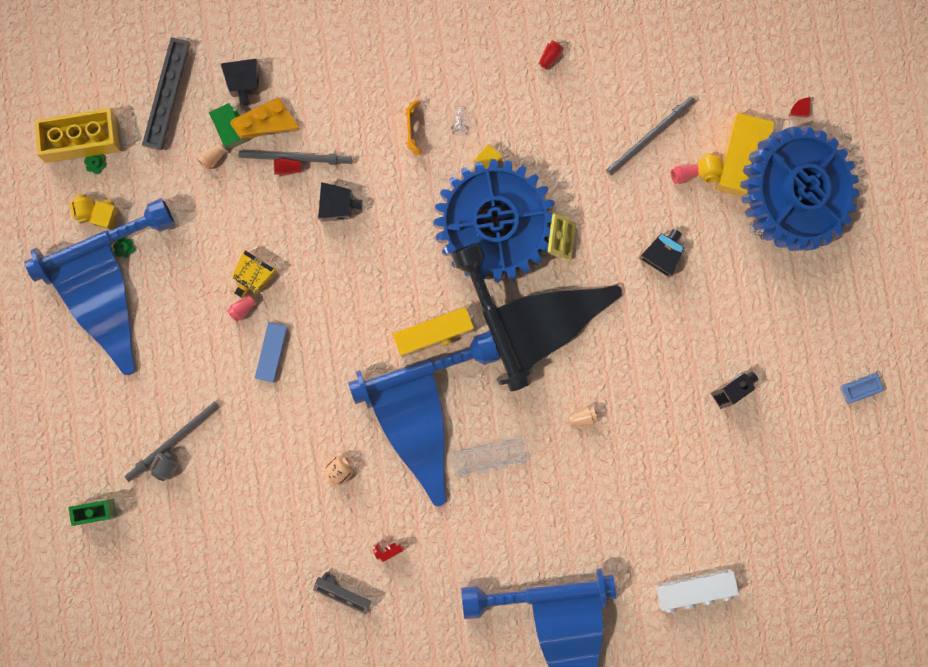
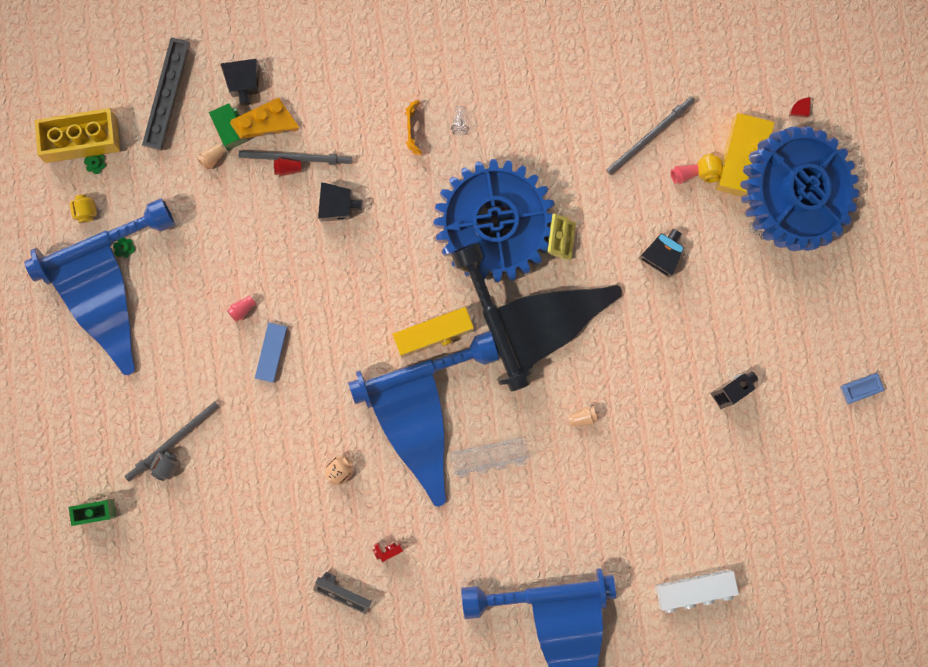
(104, 214): yellow brick -> none
(251, 274): yellow torso -> none
(486, 155): yellow brick -> none
(550, 54): red cone -> none

